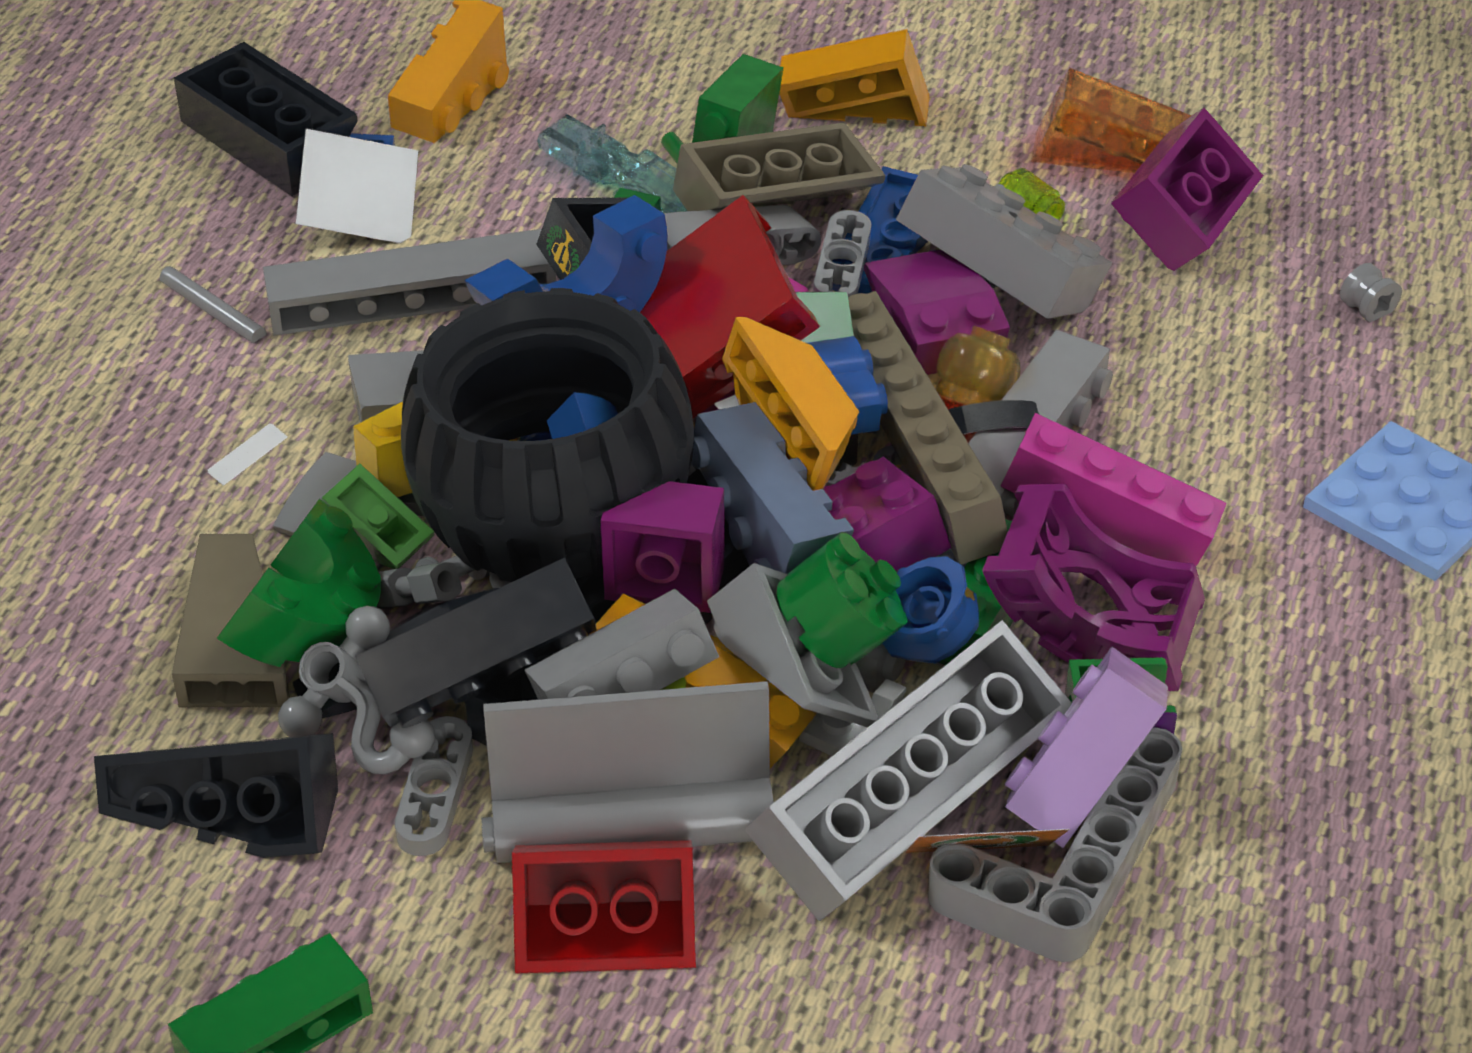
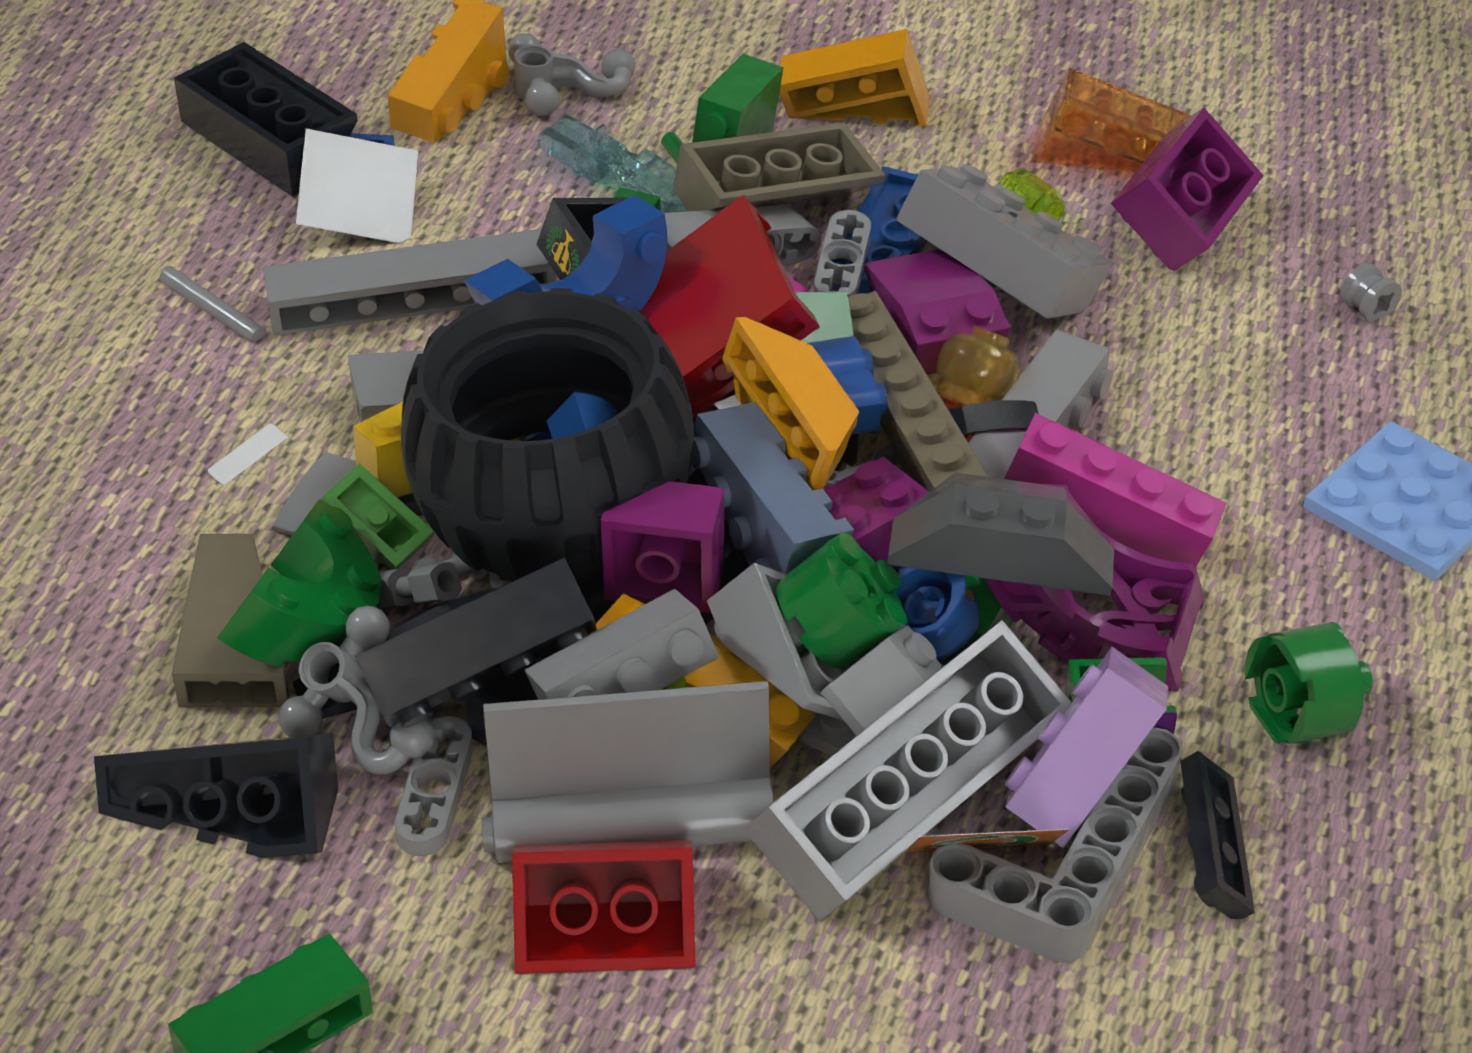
(541, 72): none -> light grey piece
(882, 678): none -> light grey slope
(1004, 534): none -> dark grey wedge
(1216, 837): none -> black plate
(1308, 671): none -> green brick

